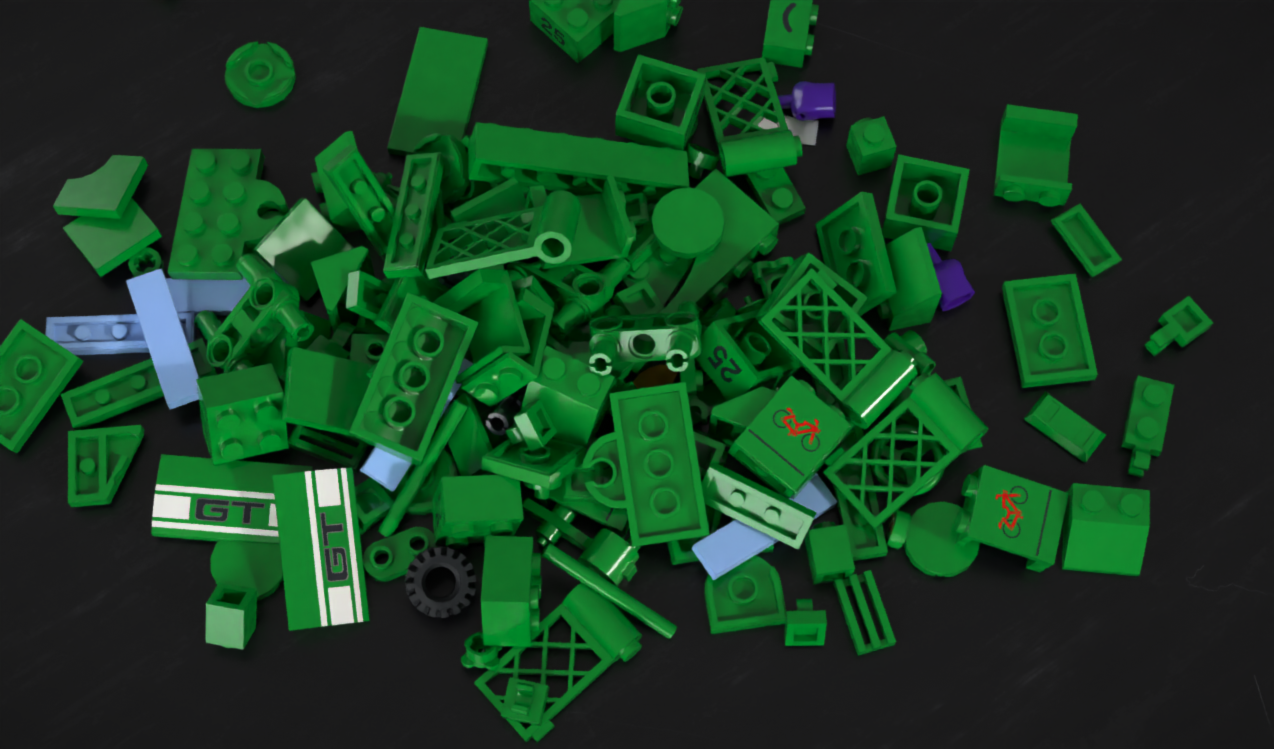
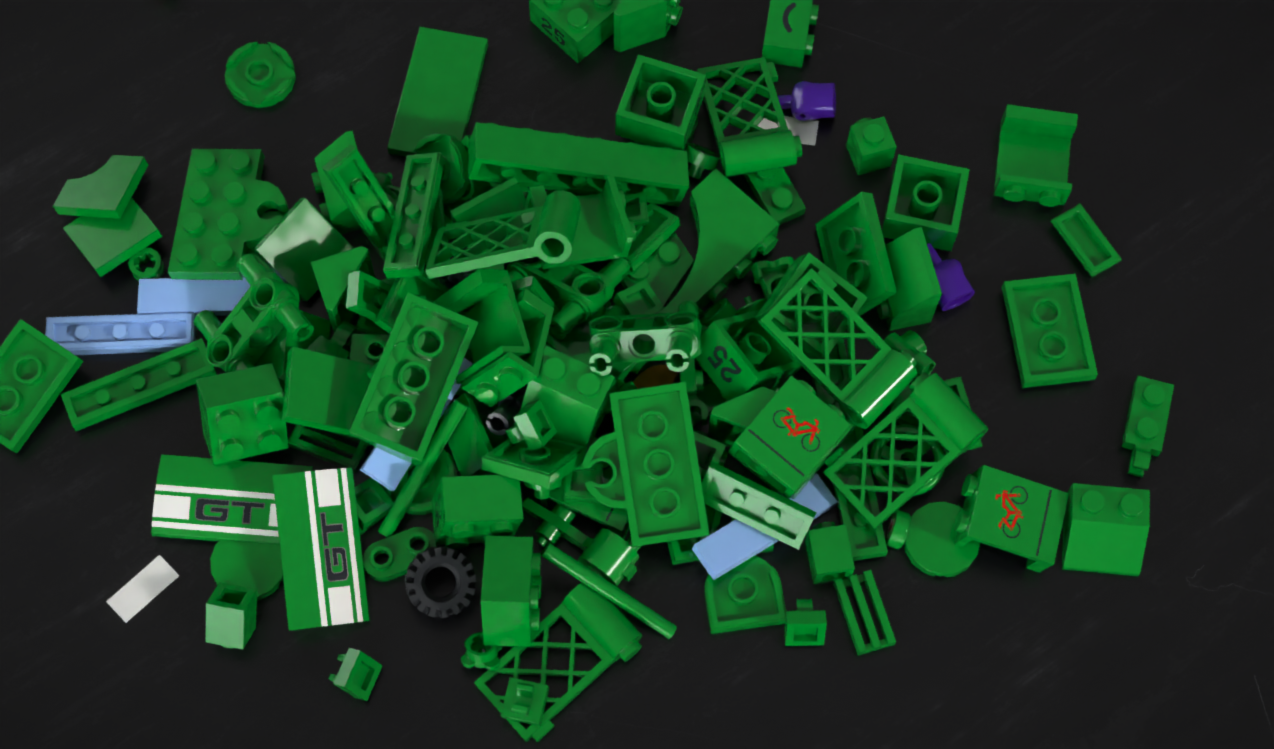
(99, 462): green wing -> none
(142, 588): none -> white sticker
(165, 338): light blue tile -> none
(356, 674): none -> green tile
(688, 222): green tile -> none
(1065, 427): green tile -> none
(1180, 323): green plate -> none

